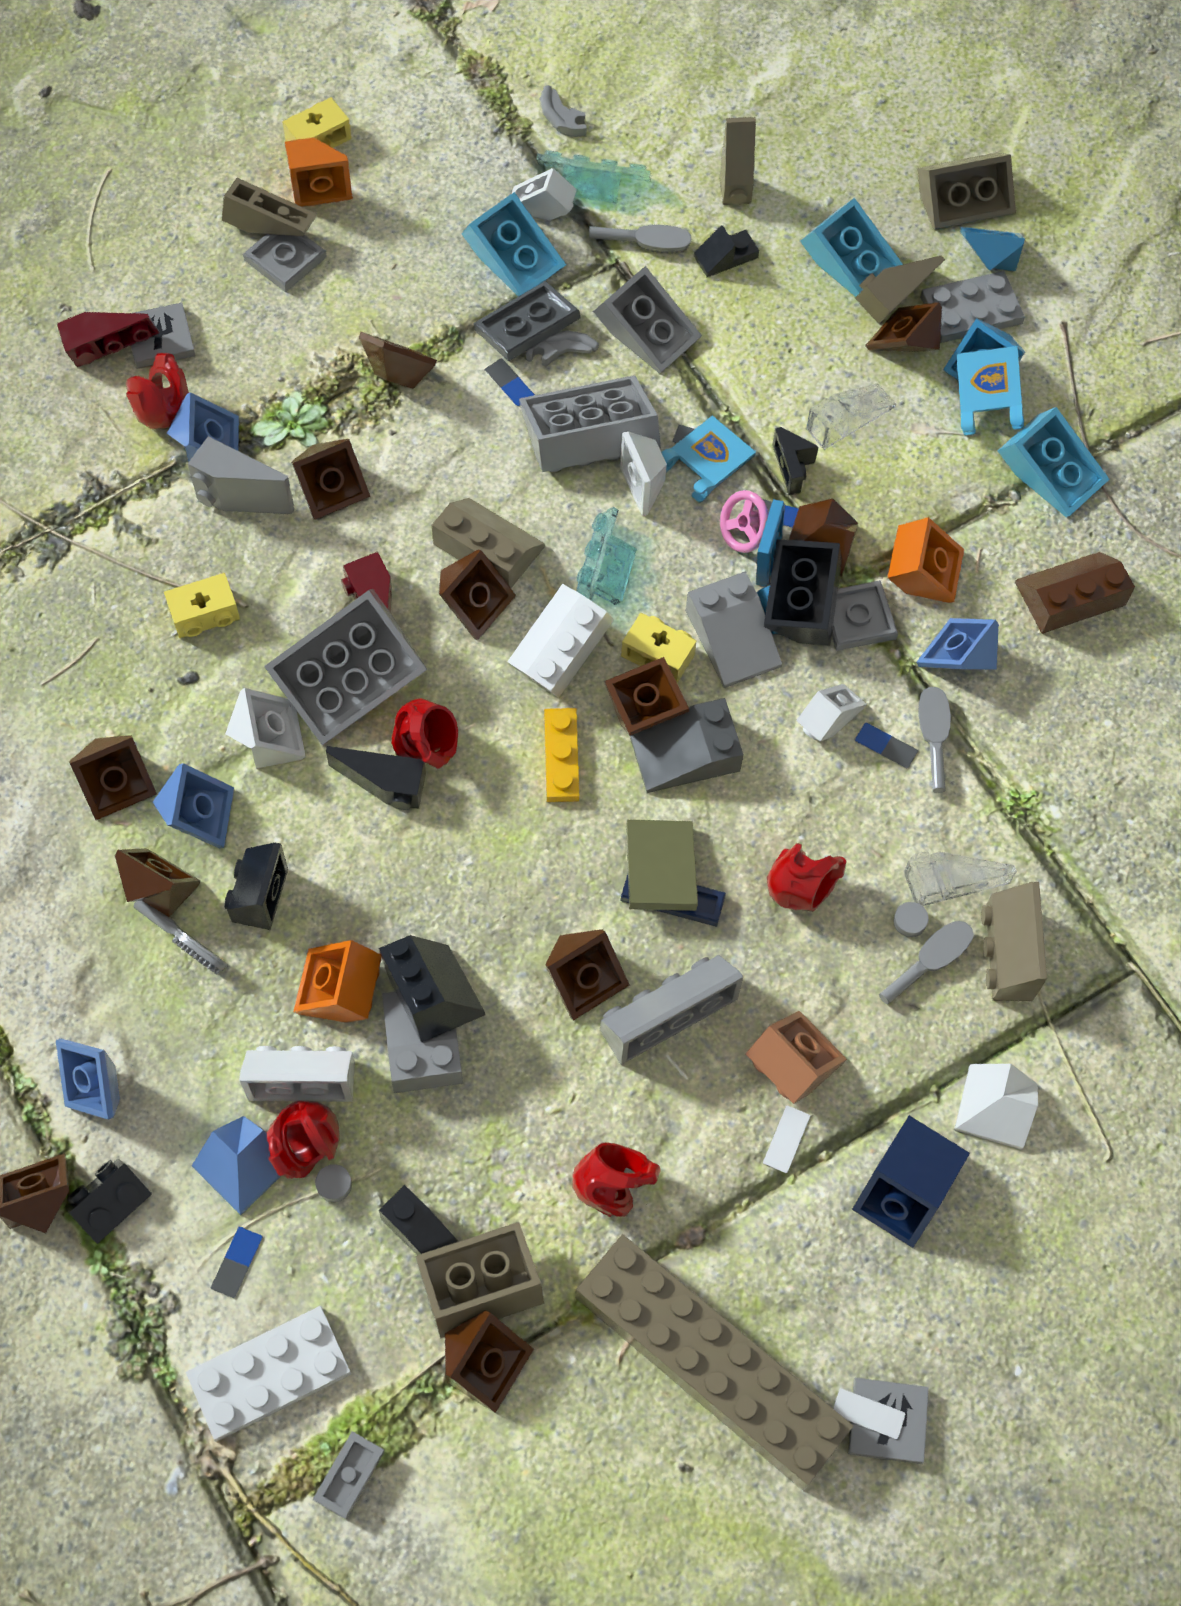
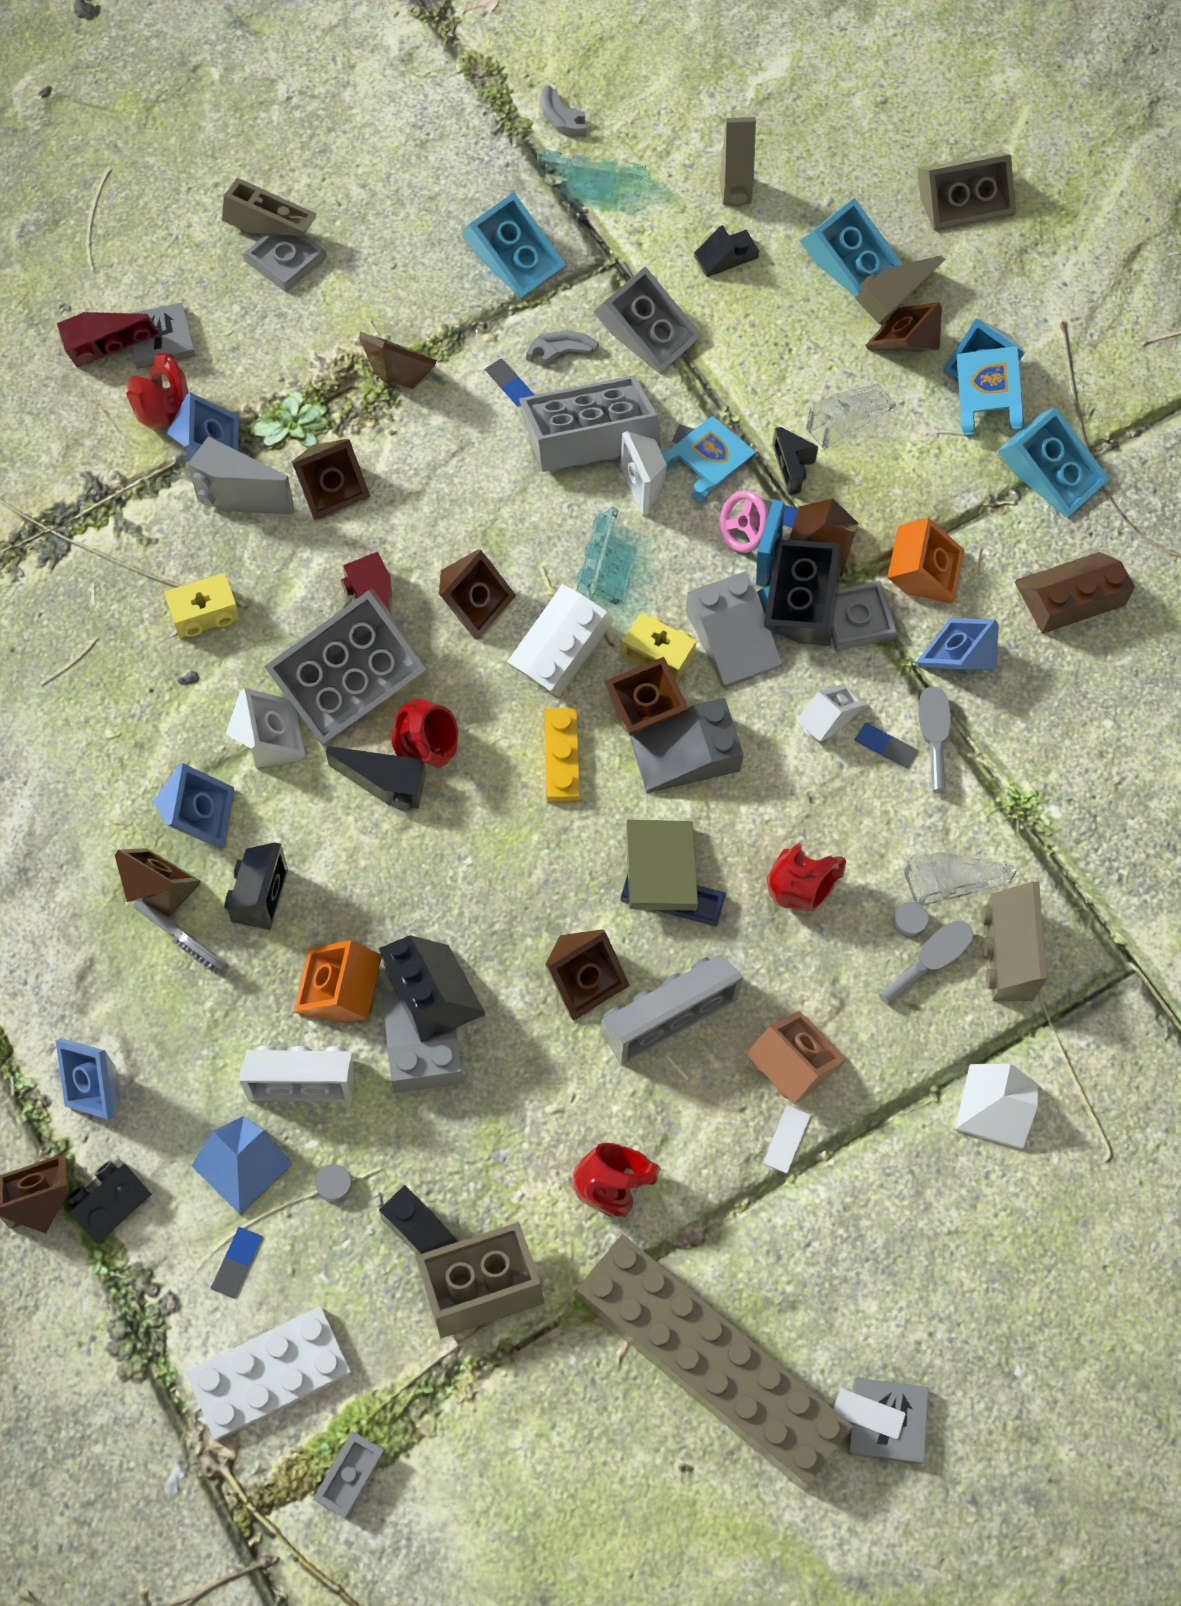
(112, 775): reddish brown slope -> none
(311, 1134): red helmet -> none
(317, 172): orange slope -> none
(322, 121): light yellow brick -> none
(472, 527): dark tan slope -> none
(484, 1359): reddish brown slope -> none
(527, 321): dark grey tile -> none
(546, 195): white slope -> none
(652, 237): light grey piece -> none
(911, 1181): dark blue slope -> none
(980, 298): light grey plate -> none
(995, 248): dark azure slope -> none

